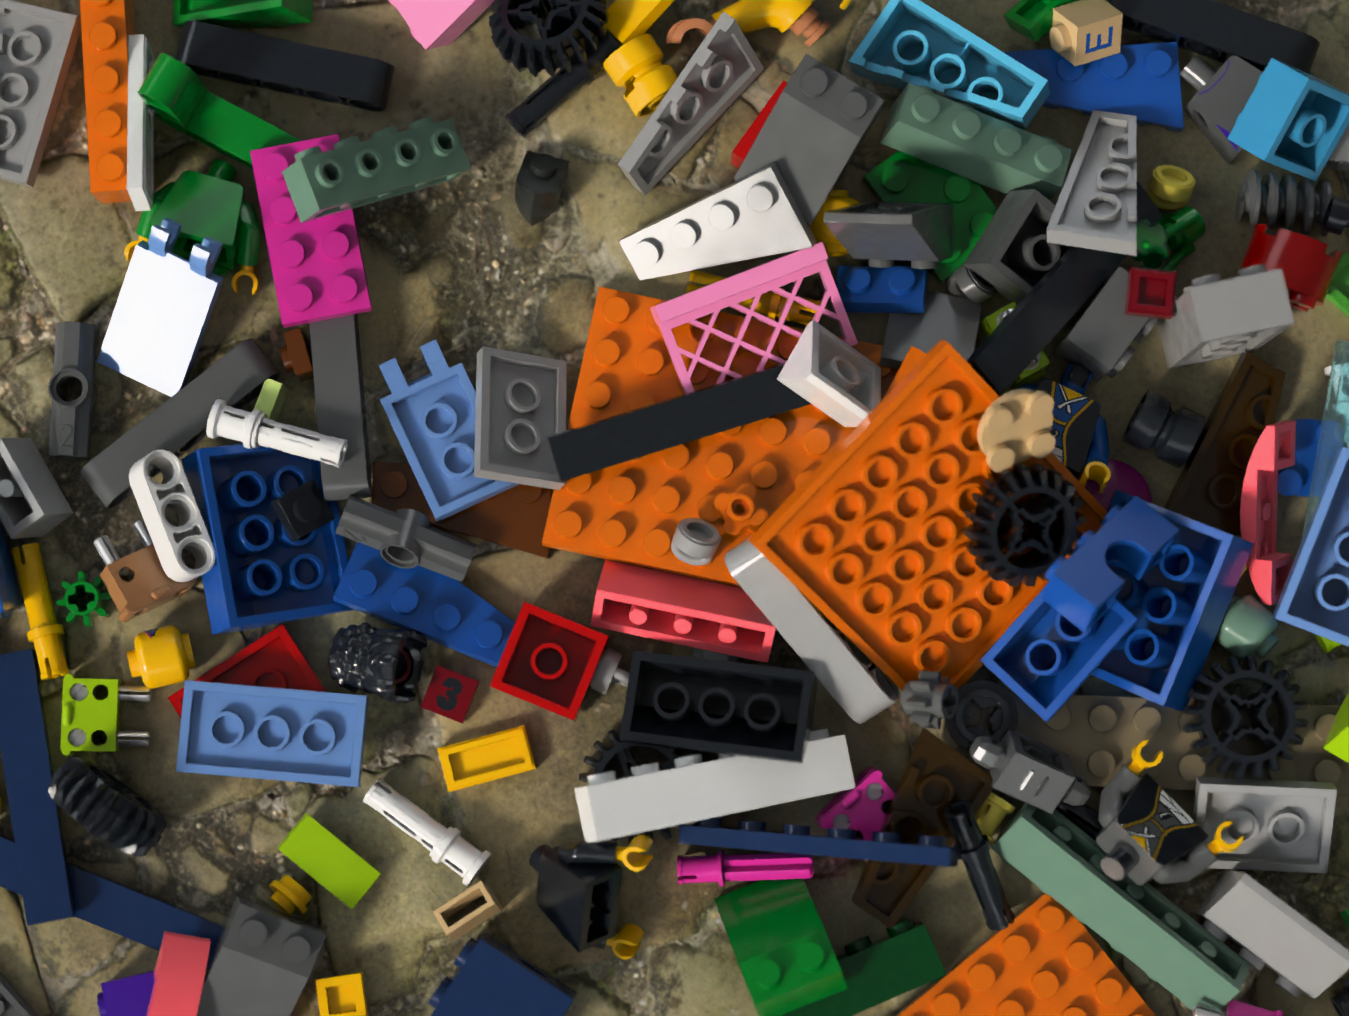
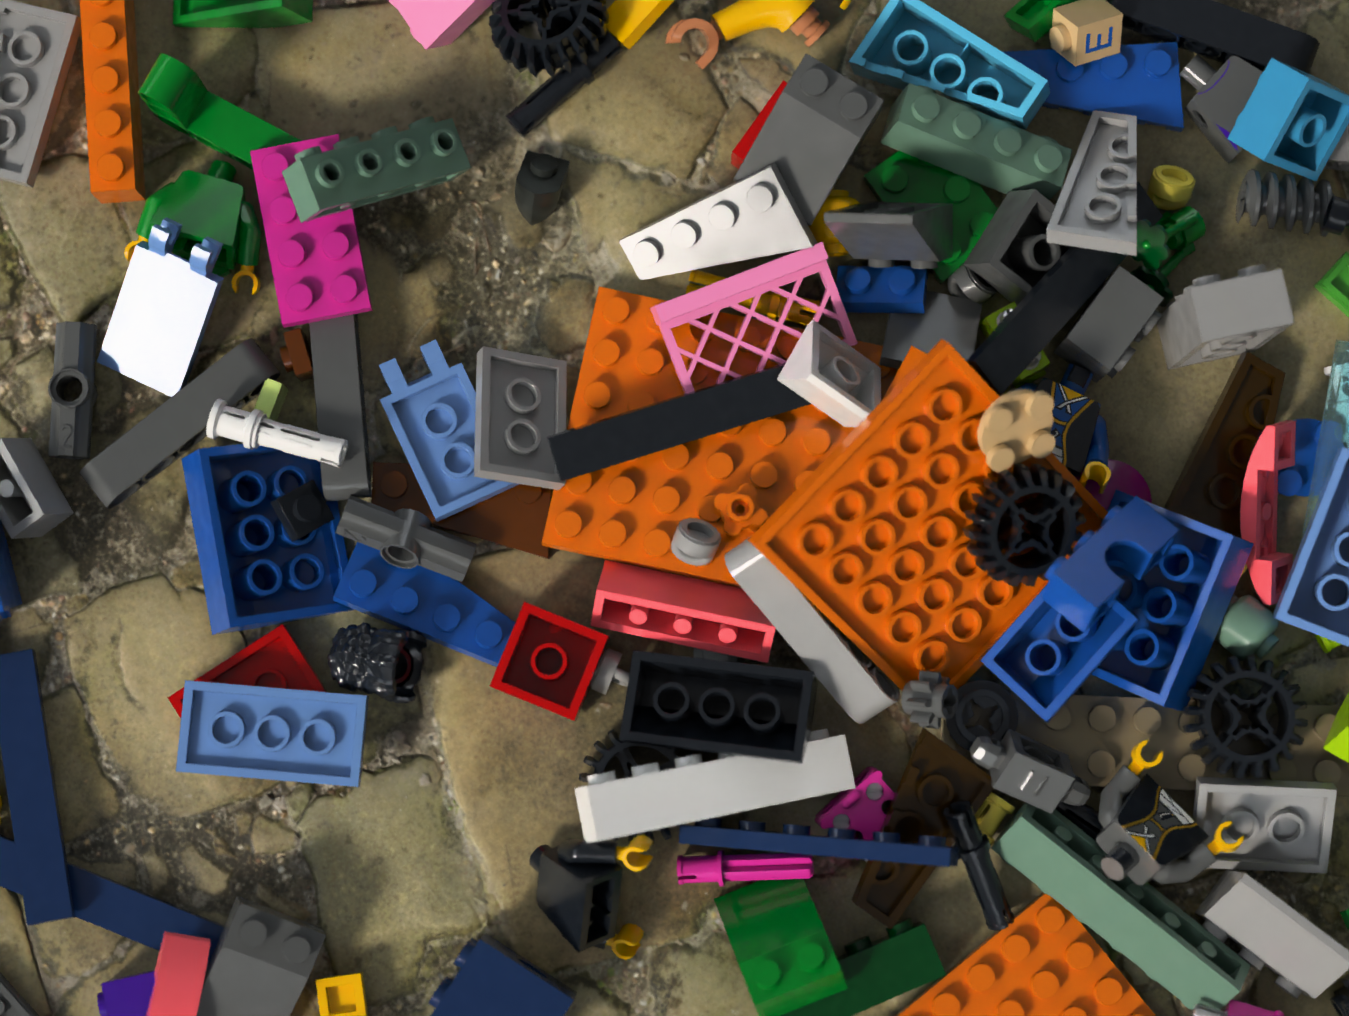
(40, 611): yellow pin -> none
(76, 591): green gear -> none
(86, 715): lime piece -> none
(107, 806): black gear -> none
(139, 126): white tile -> none
(145, 580): medium nougat piece -> none
(161, 657): yellow head -> none
(177, 494): white beam -> none
(285, 66): black beam -> none
(289, 895): yellow plate -> none
(328, 861): lime slope -> none
(443, 843): white pin -> none
(450, 694): dark red tile -> none
(473, 919): tan piece -> none
(486, 758): yellow tile -> none
(642, 74): yellow wheel -> none
(698, 97): light grey wing -> none
(1150, 293): dark red tile -> none
(1167, 430): black wheel -> none
(1302, 260): red brick -> none

